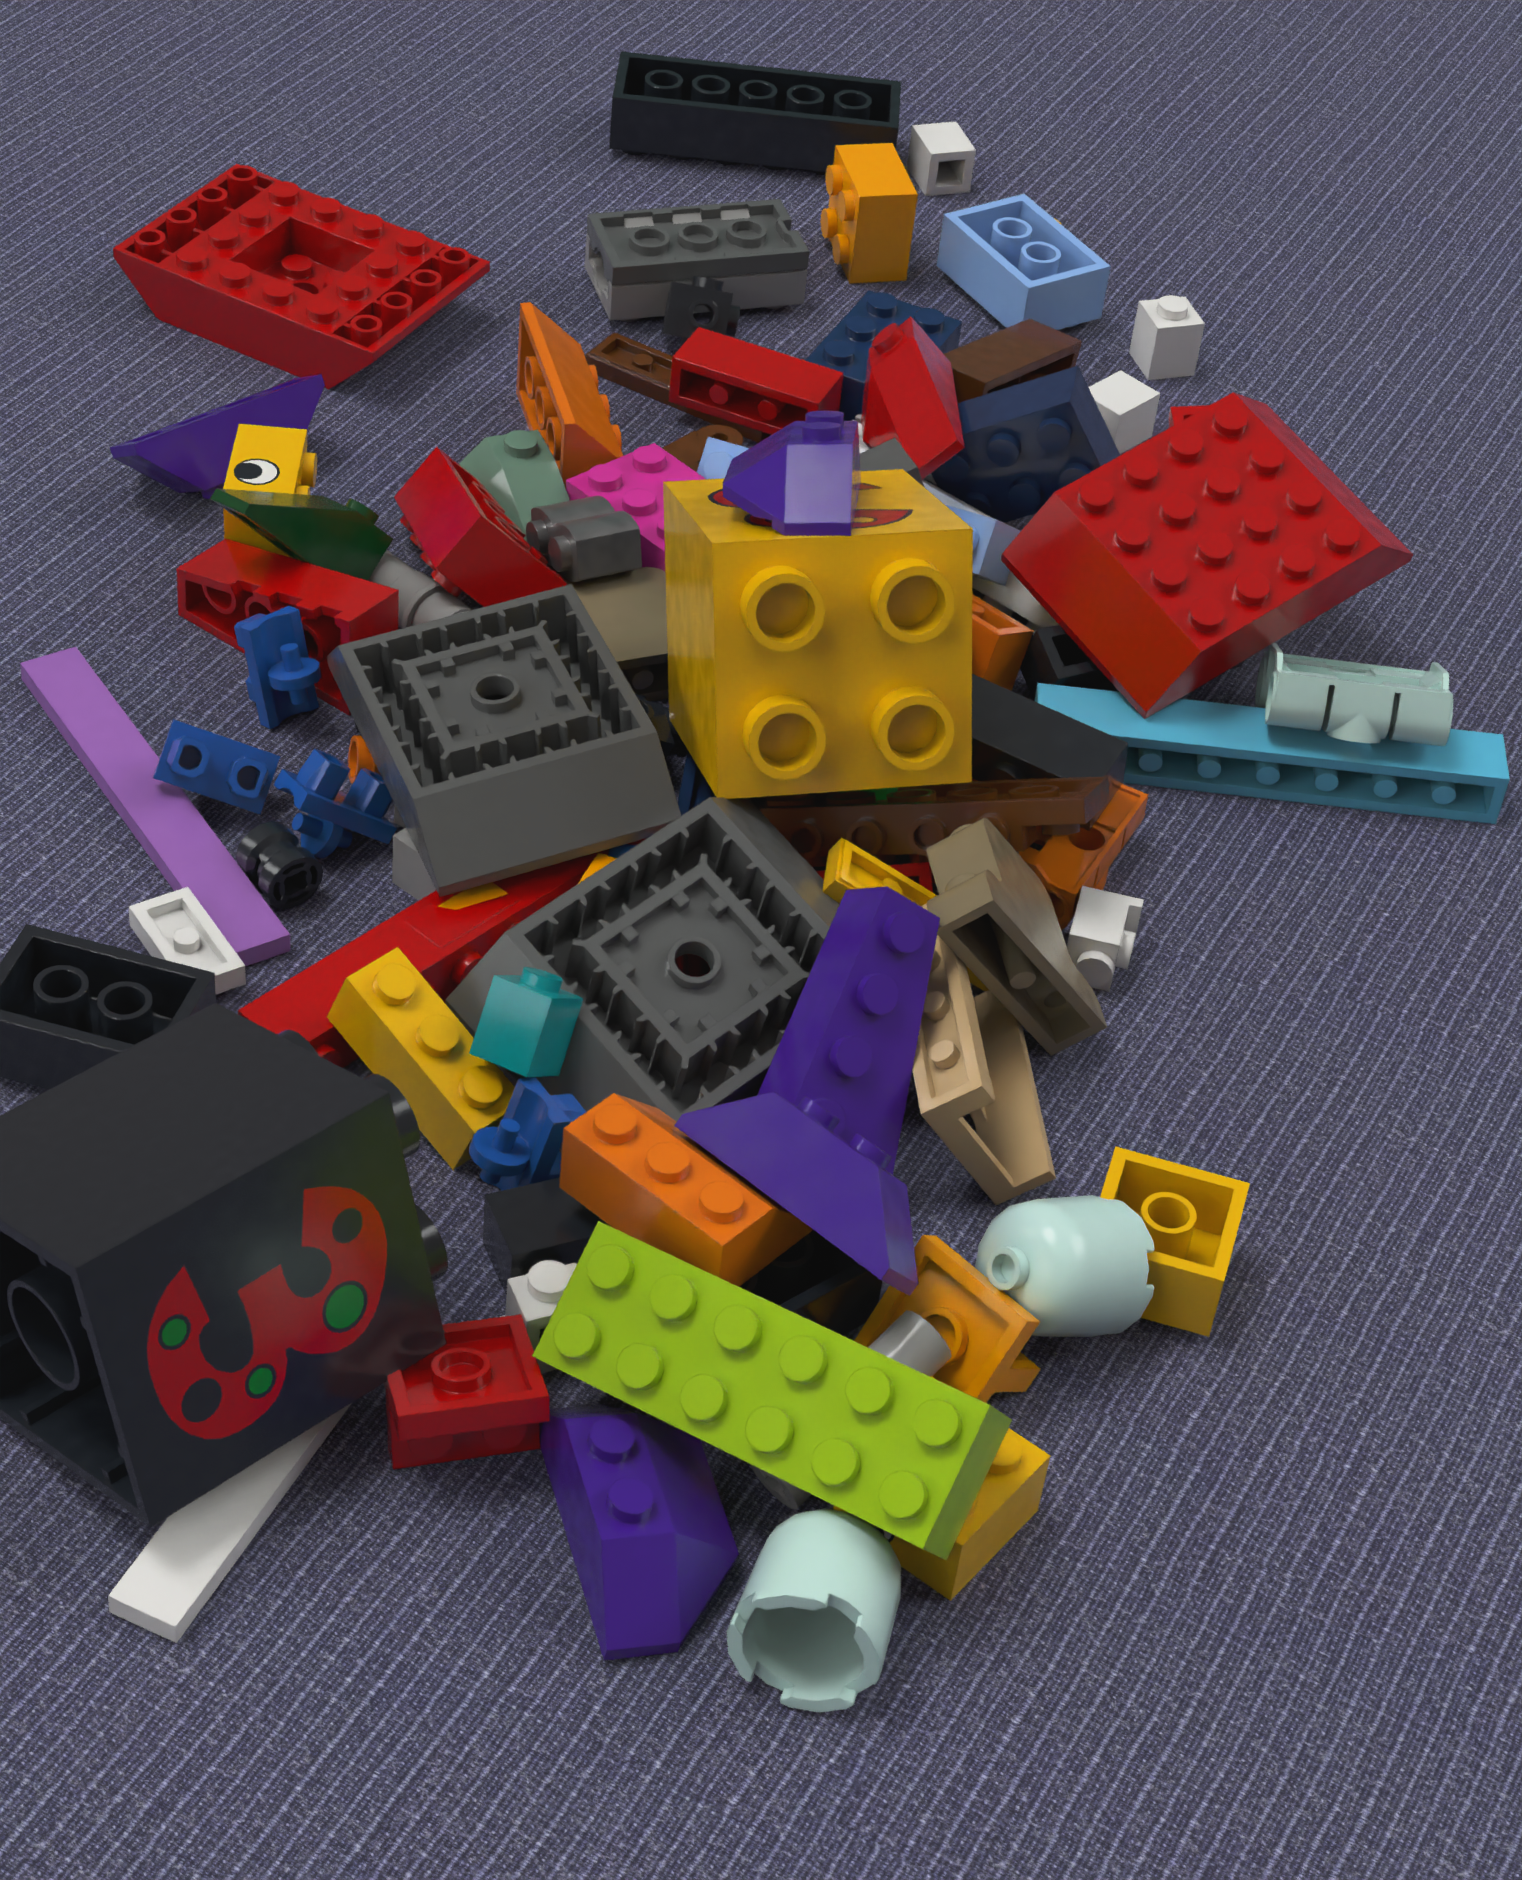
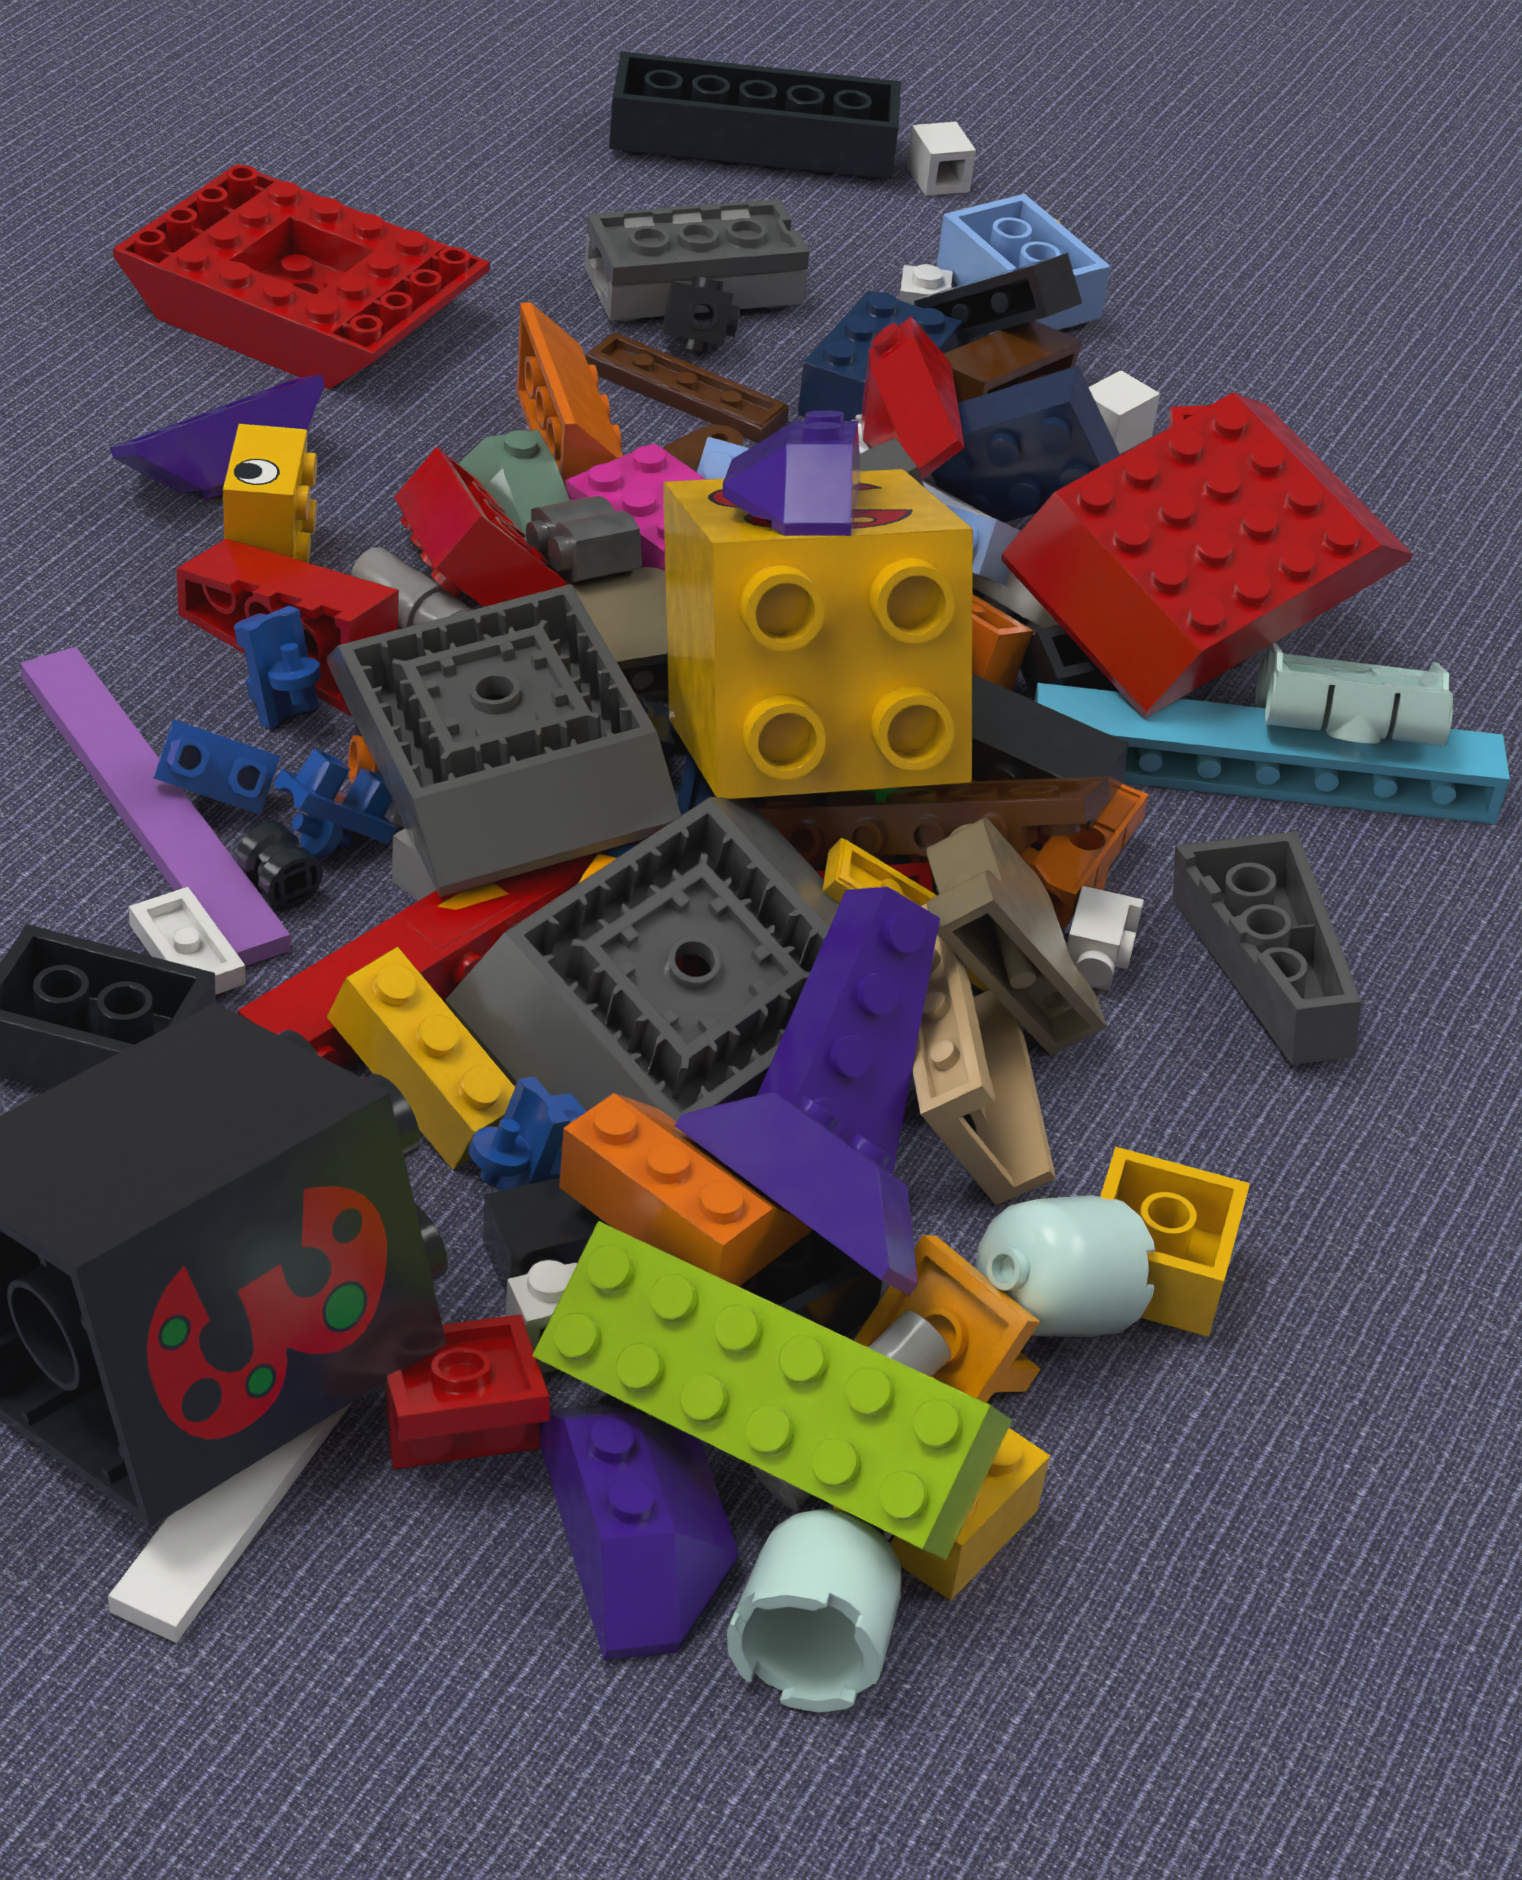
(312, 528): dark green slope -> none
(527, 1023): teal brick -> none
(749, 382): red brick -> none
(869, 212): light orange brick -> none
(923, 281): none -> white plate
(1008, 297): none -> black brick
(1166, 337): white brick -> none
(1273, 939): none -> dark grey wedge

